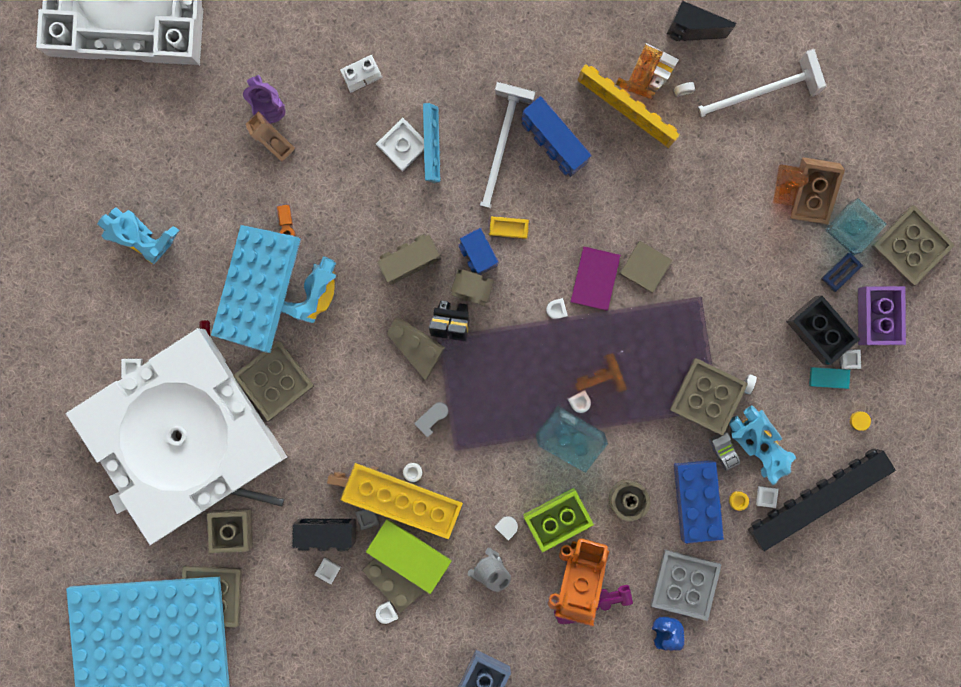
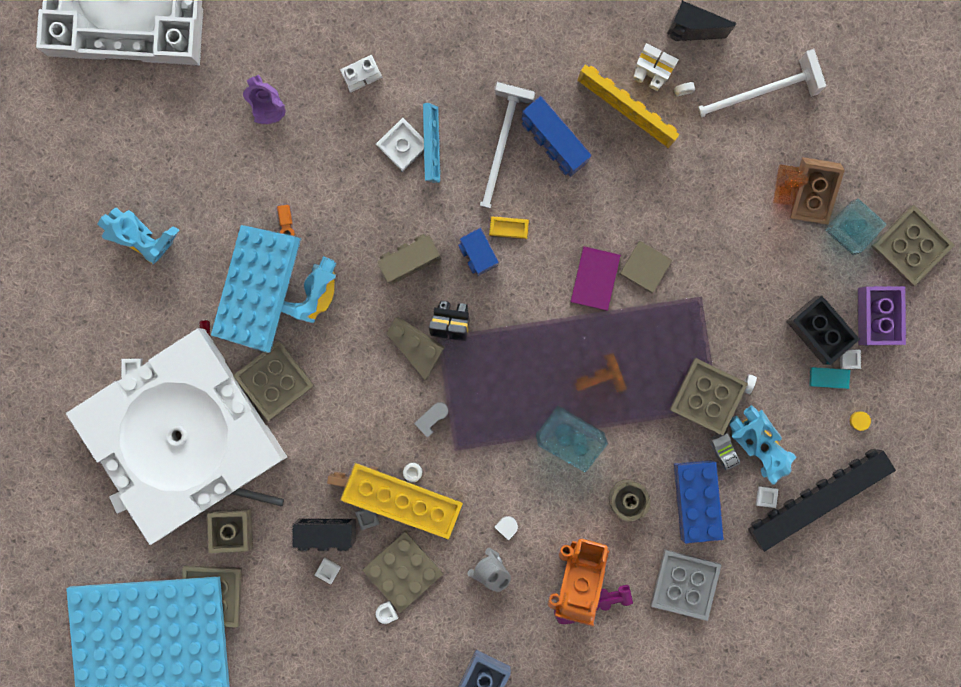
(263, 131): medium nougat bracket -> none
(408, 556): lime tile -> none
(473, 286): dark tan brick -> none
(556, 309): white tile -> none
(558, 519): lime brick -> none
(580, 402): white tile -> none
(642, 73): clear orange bracket -> none
(668, 634): blue hair -> none
(738, 500): yellow tile -> none
(830, 282): dark blue tile -> none

